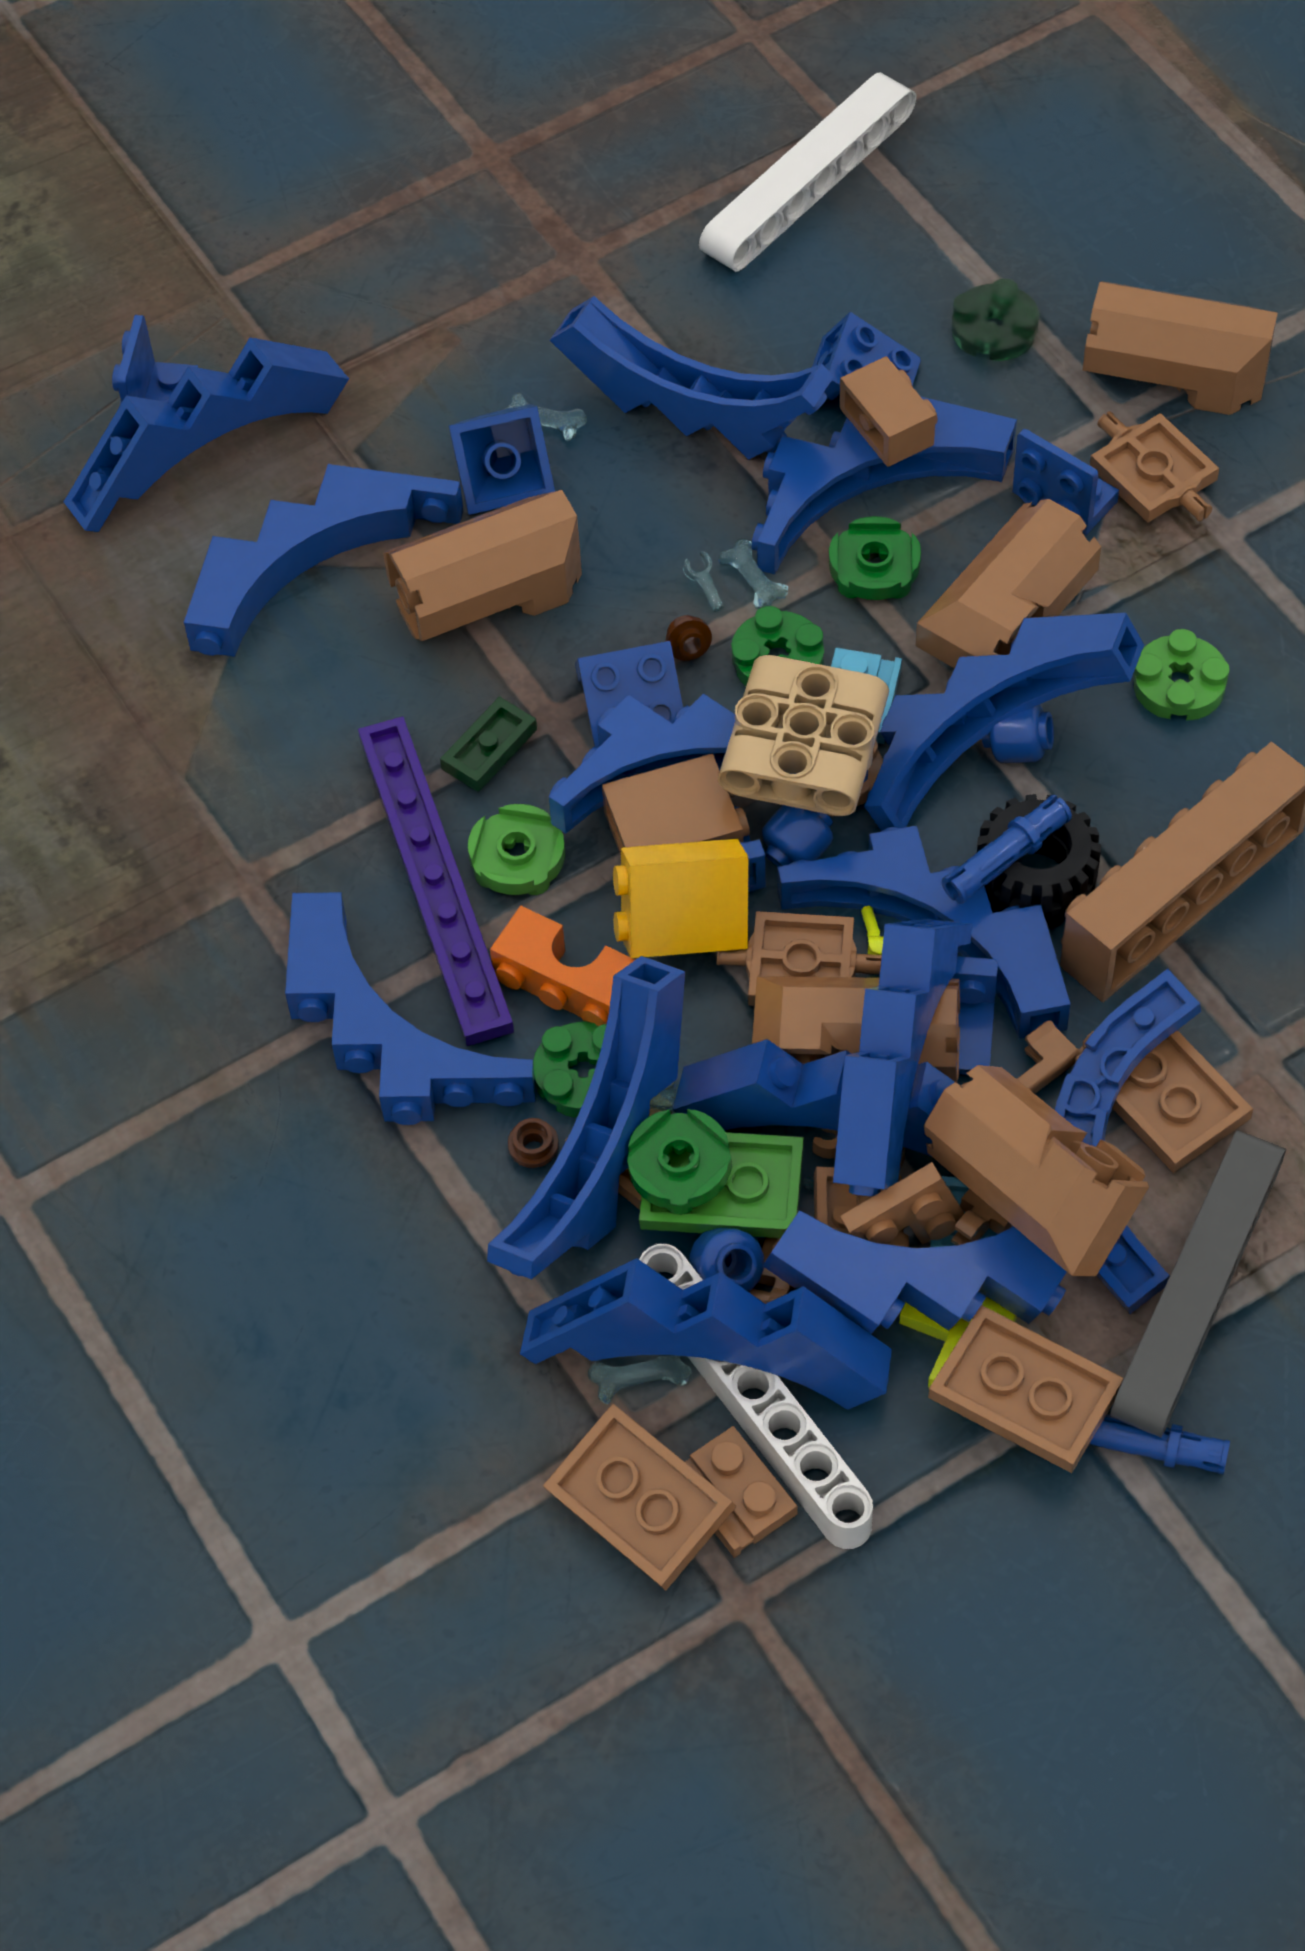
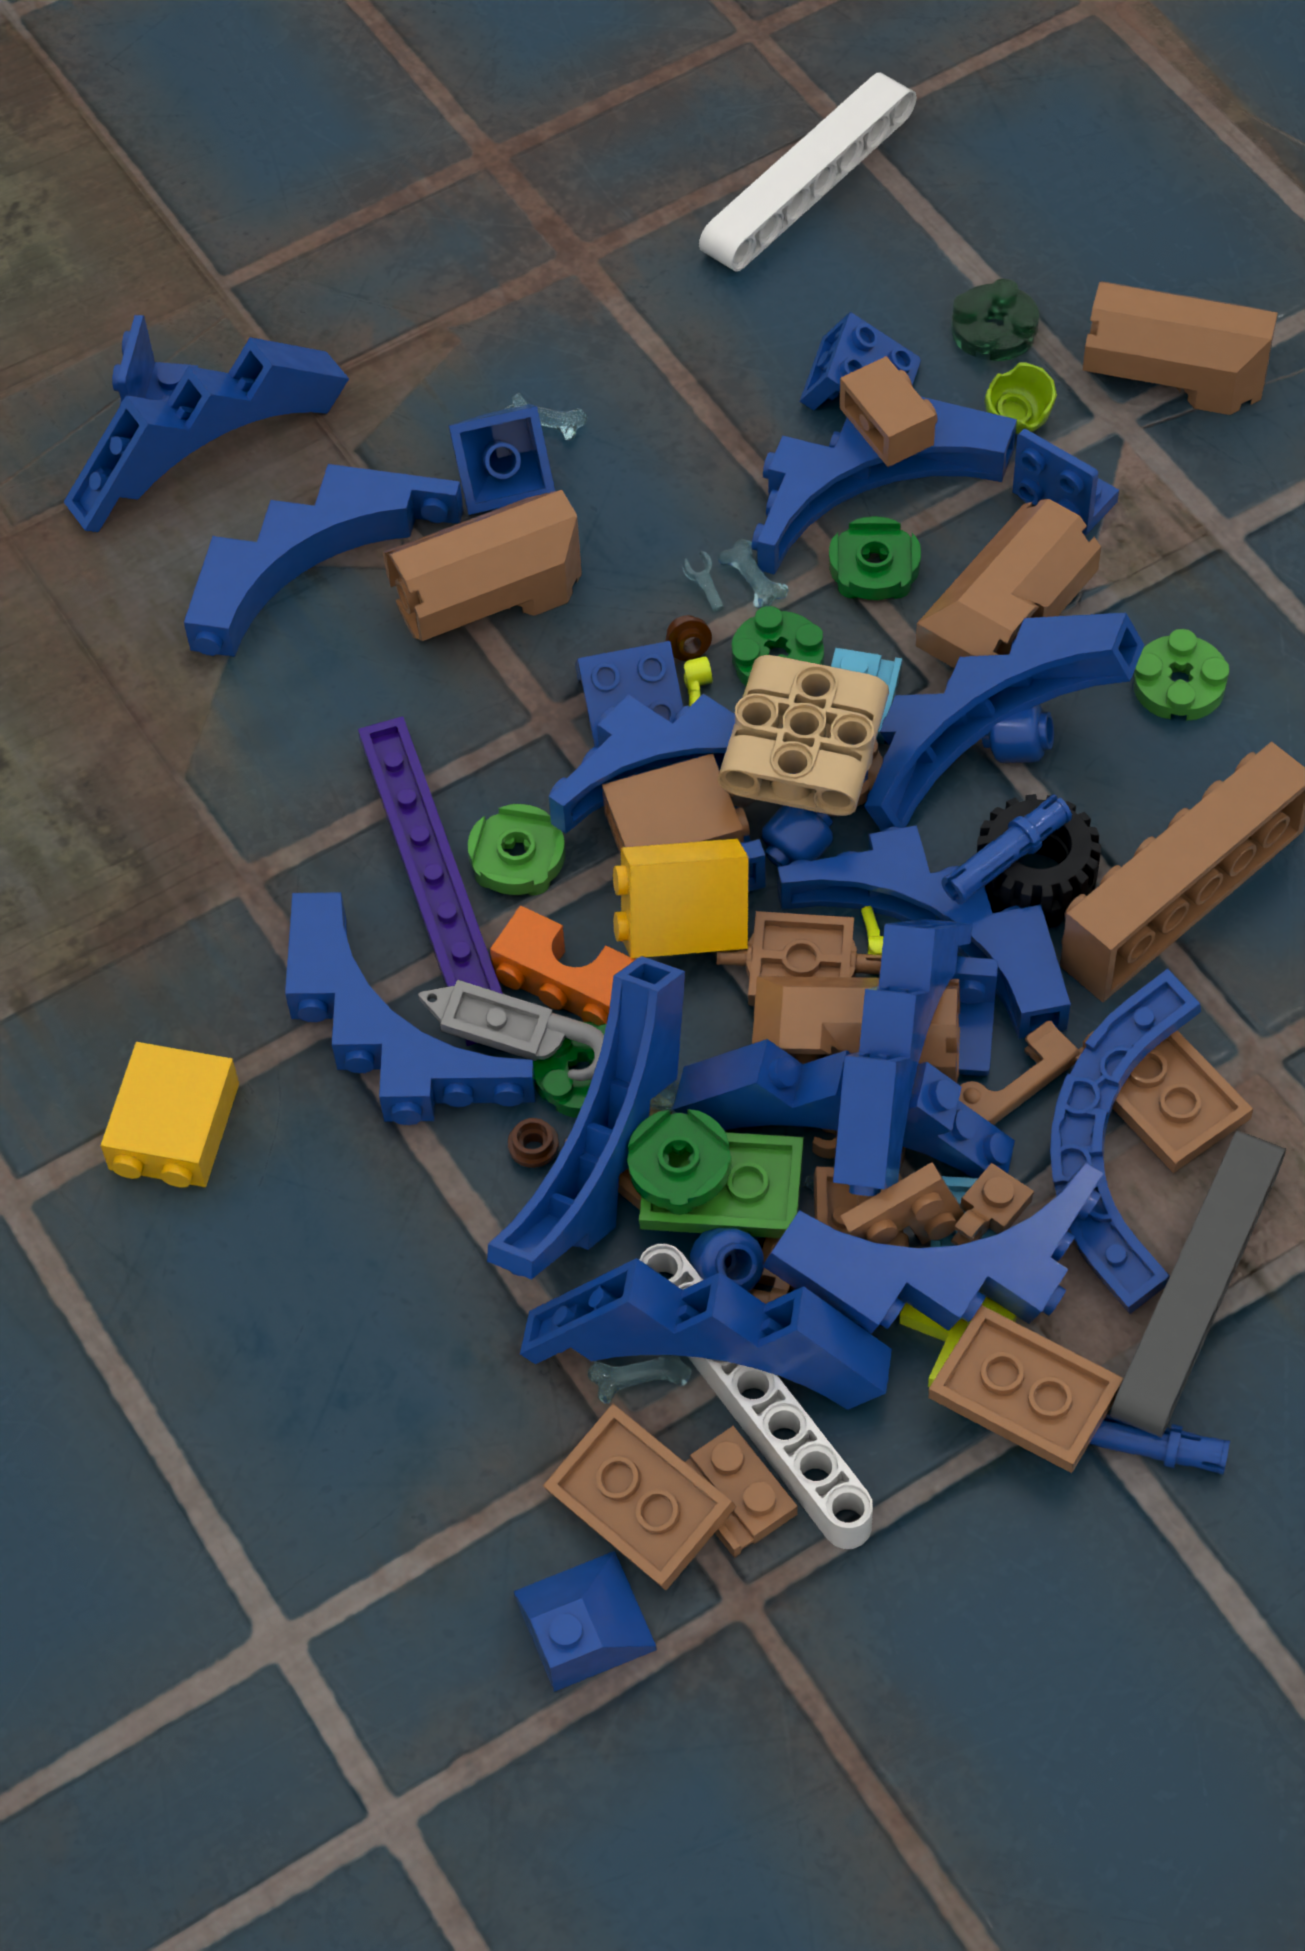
(170, 1115): none -> yellow brick
(488, 744): dark green plate -> none
(509, 1023): none -> light grey plate
(584, 1621): none -> blue slope
(692, 395): blue arch -> none
(696, 674): none -> neon yellow hand
(1022, 394): none -> lime hair
(1035, 1168): medium nougat brick -> none
(1154, 467): medium nougat plate -> none

